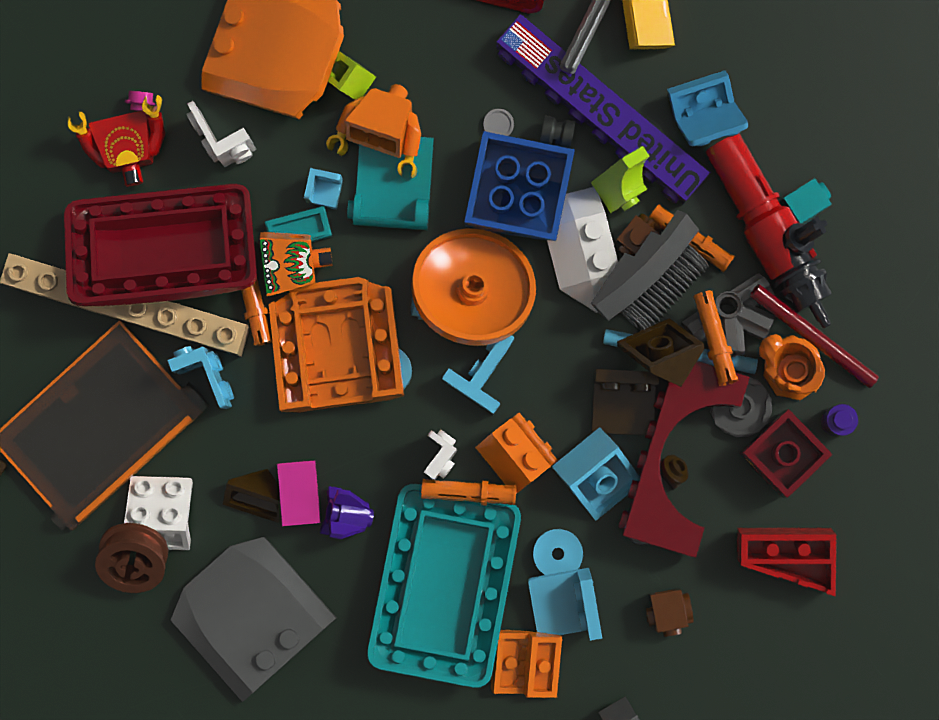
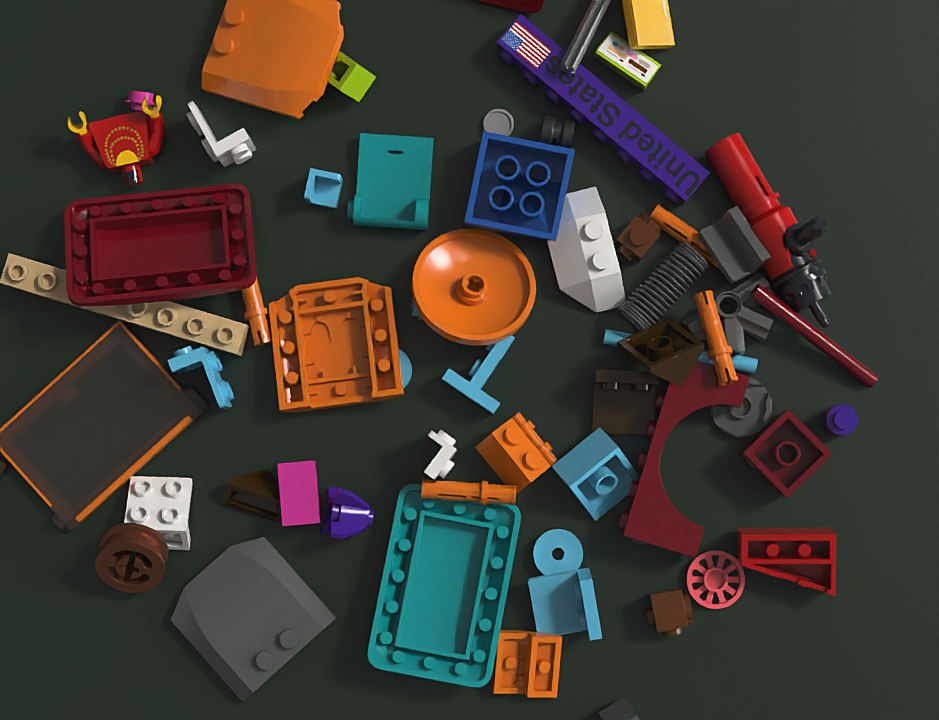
(290, 261): torso -> none
(310, 222): teal tile -> none
(381, 123): orange torso -> none
(623, 181): lime arch -> none
(627, 62): none -> slope
(639, 272): dark grey slope -> none
(673, 470): dark brown plate -> none
(706, 109): dark azure bracket -> none
(715, 579): none -> coral wheel
(734, 246): none -> dark grey panel
(791, 366): orange piece -> none
(808, 200): teal brick -> none

